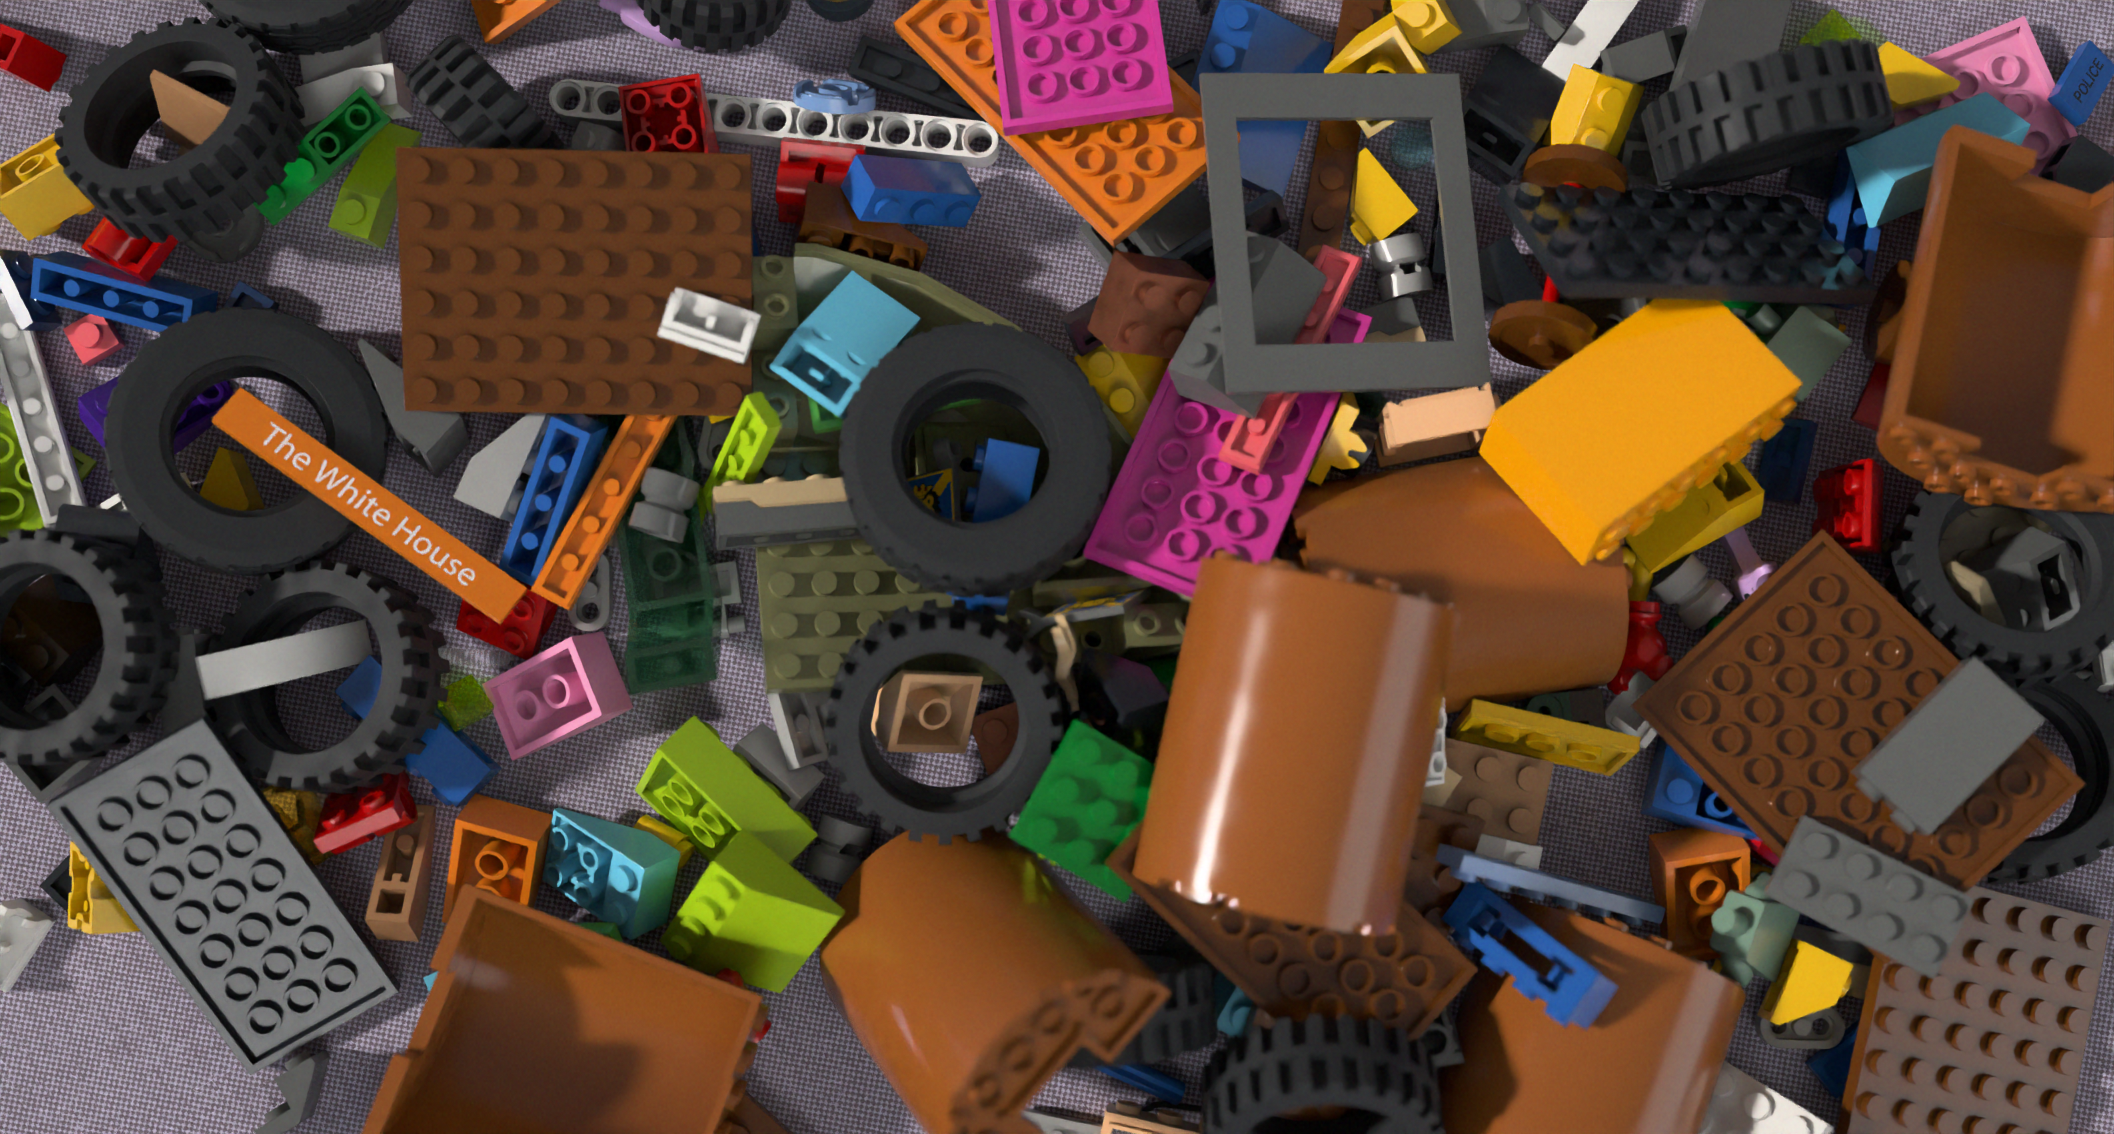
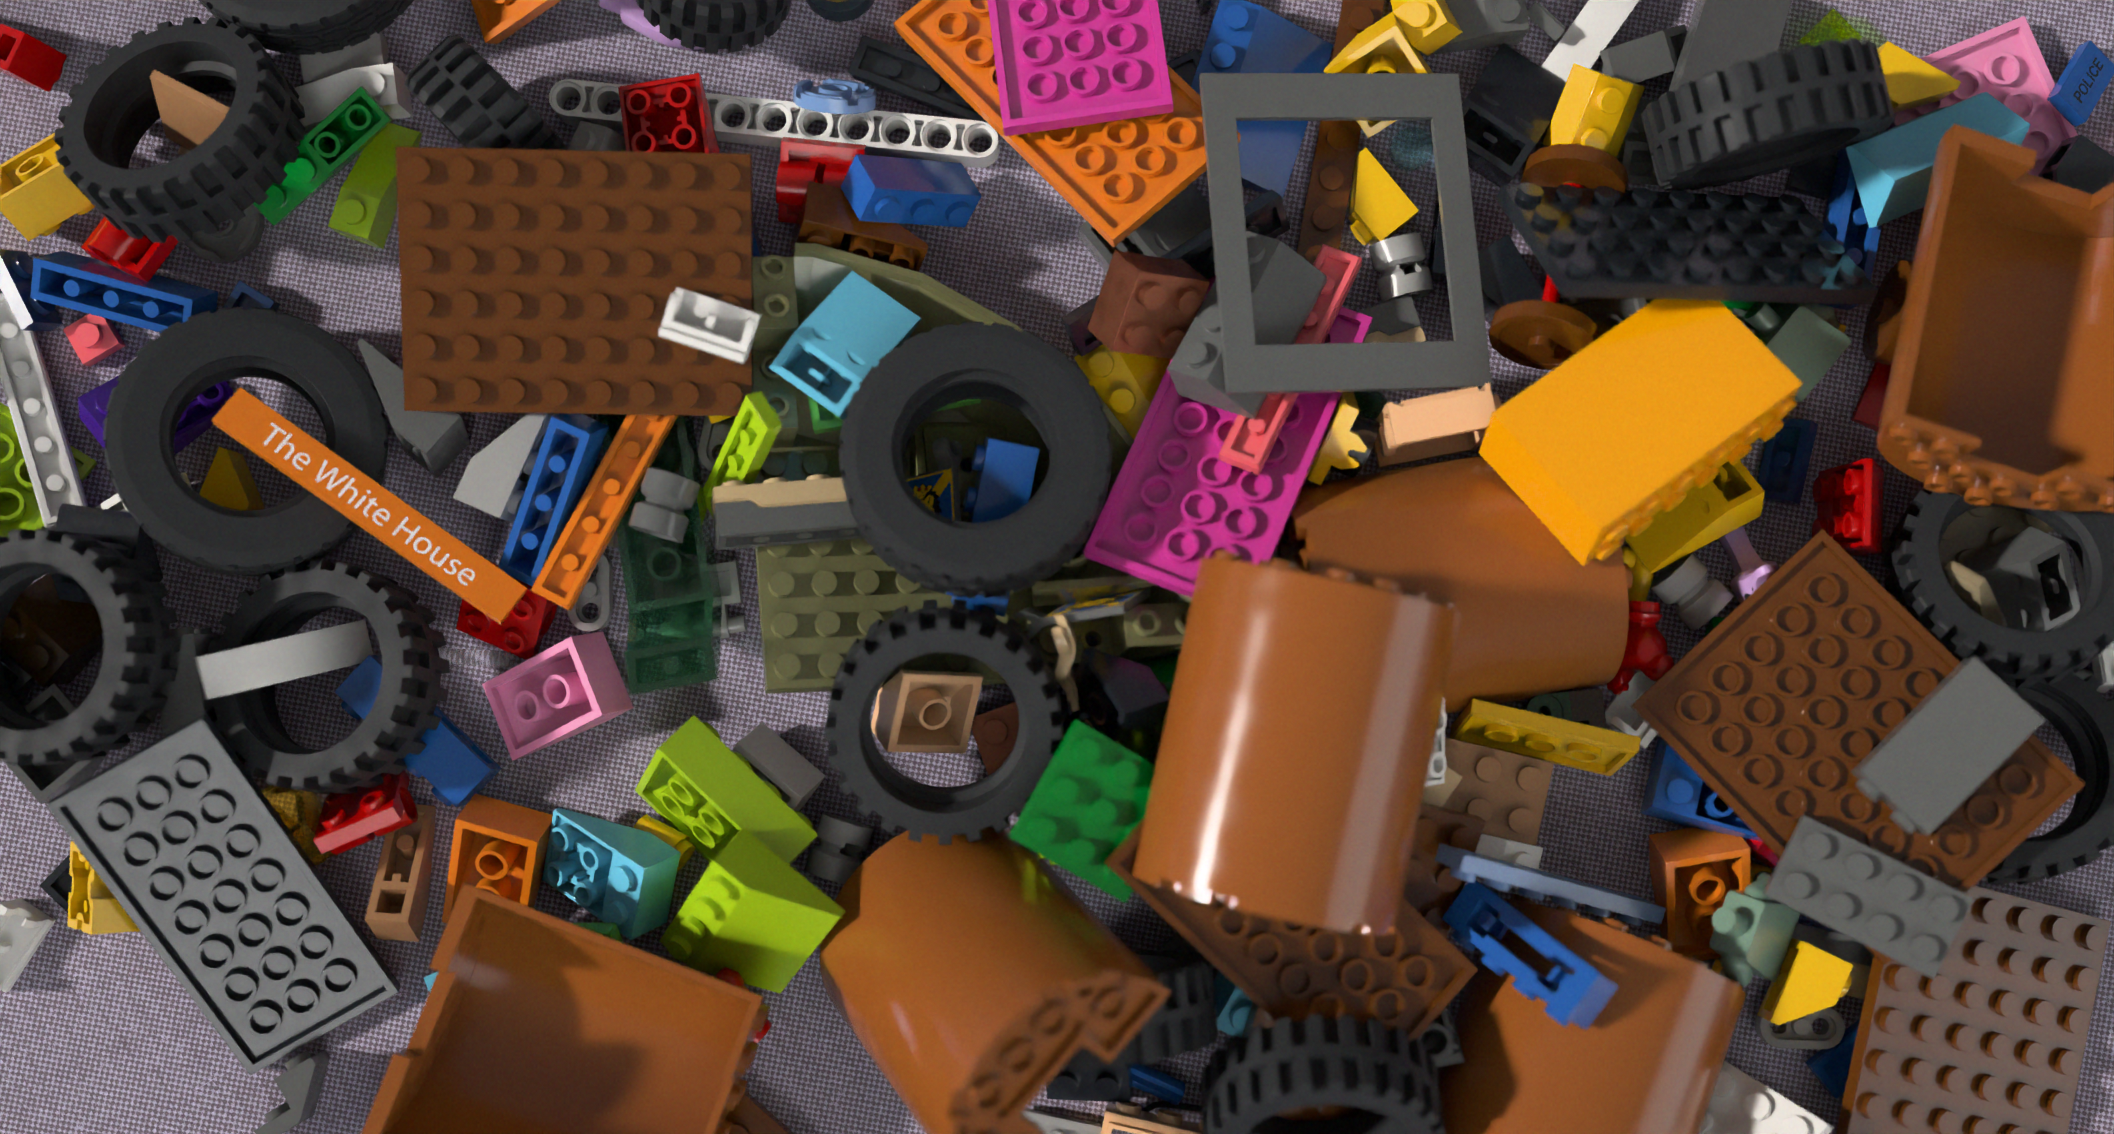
(465, 703): clear neon green plate -> none
(801, 726): light grey plate -> none
(1100, 1084): none -> black plate

